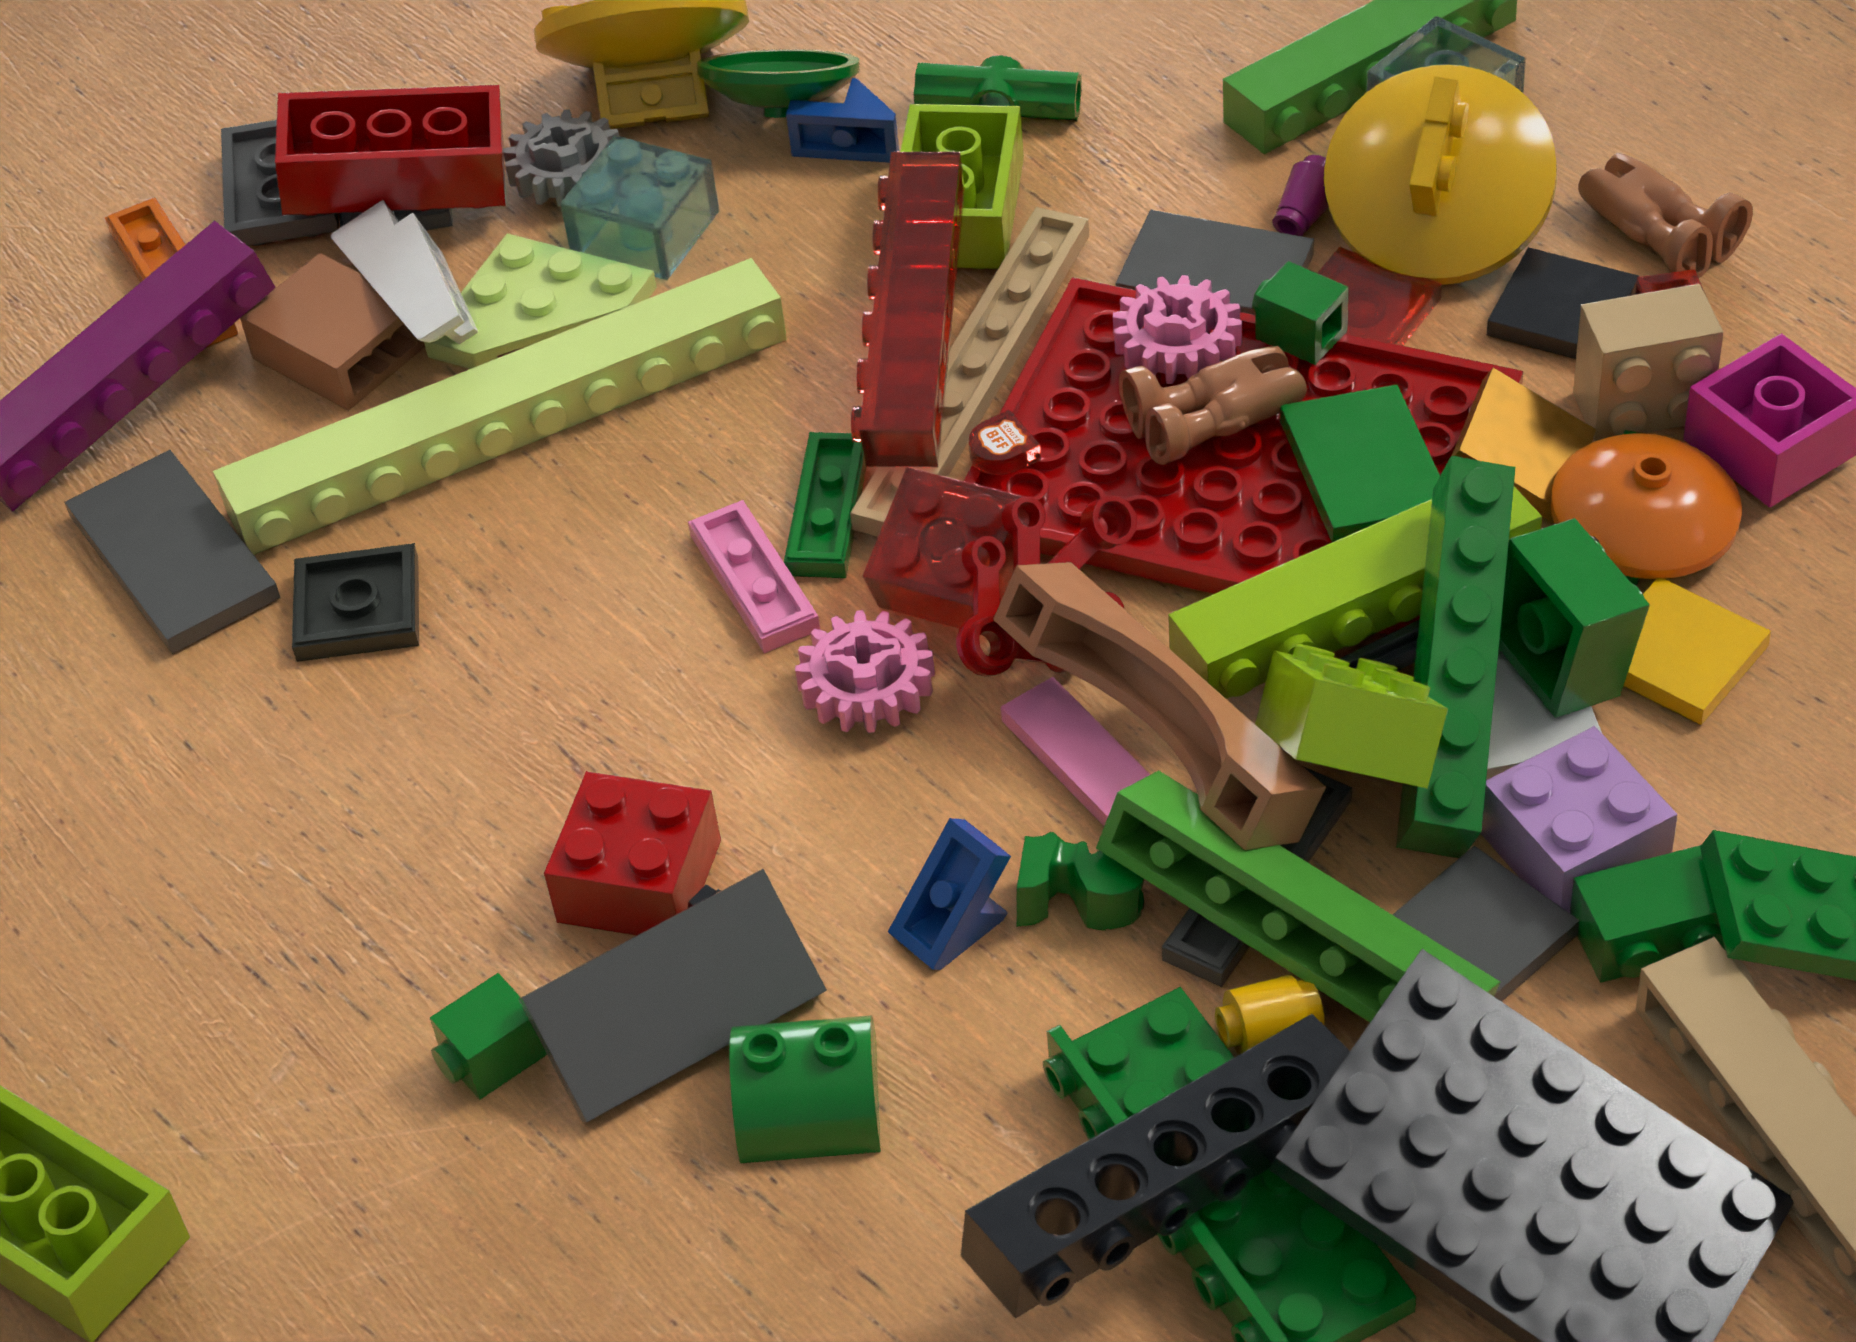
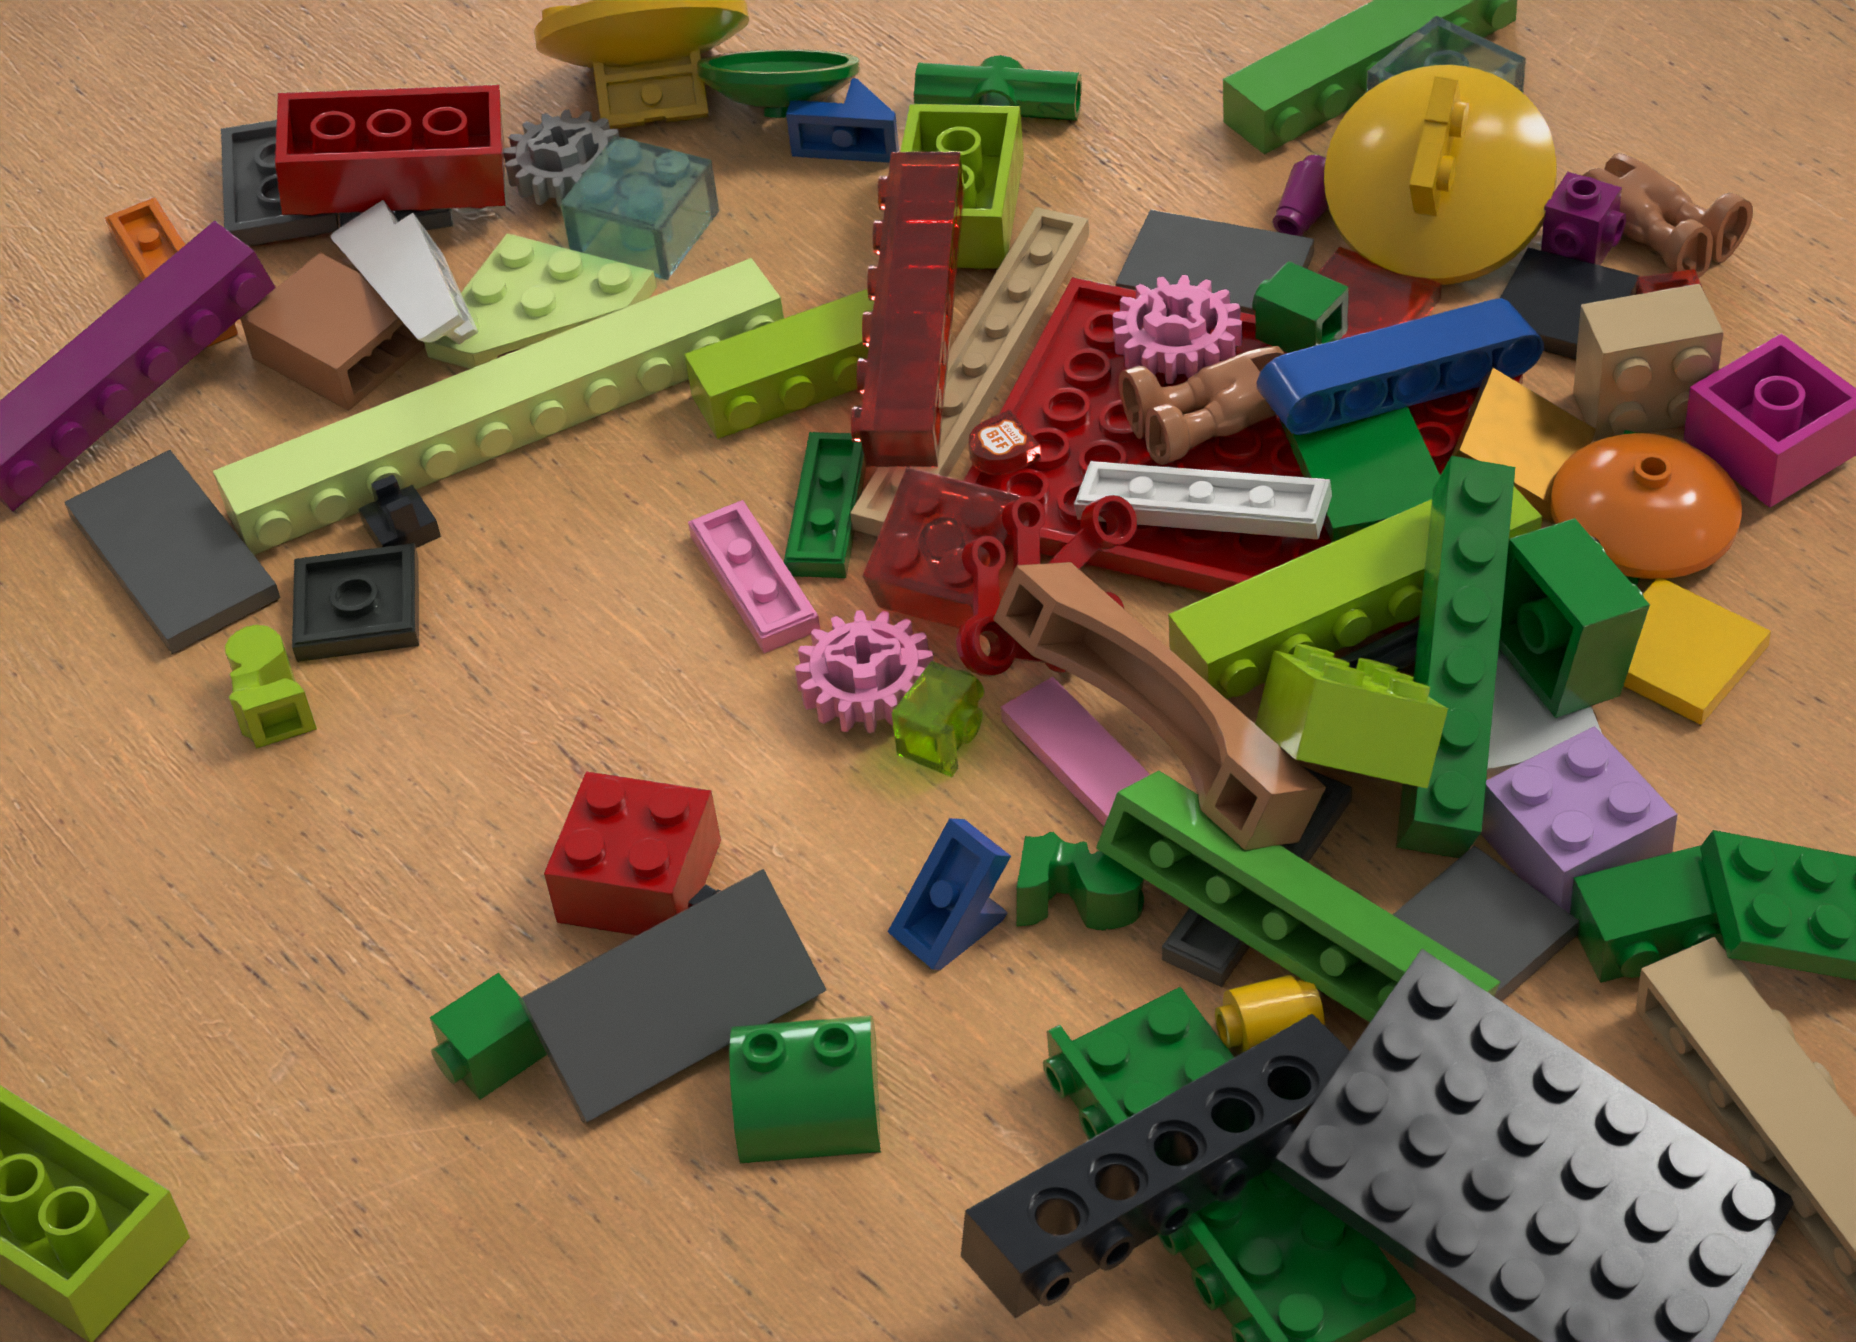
(264, 688): none -> lime leg
(398, 516): none -> black tile
(779, 366): none -> lime brick
(938, 717): none -> clear neon green brick
(1211, 499): none -> white tile
(1398, 366): none -> blue beam
(1583, 219): none -> magenta brick

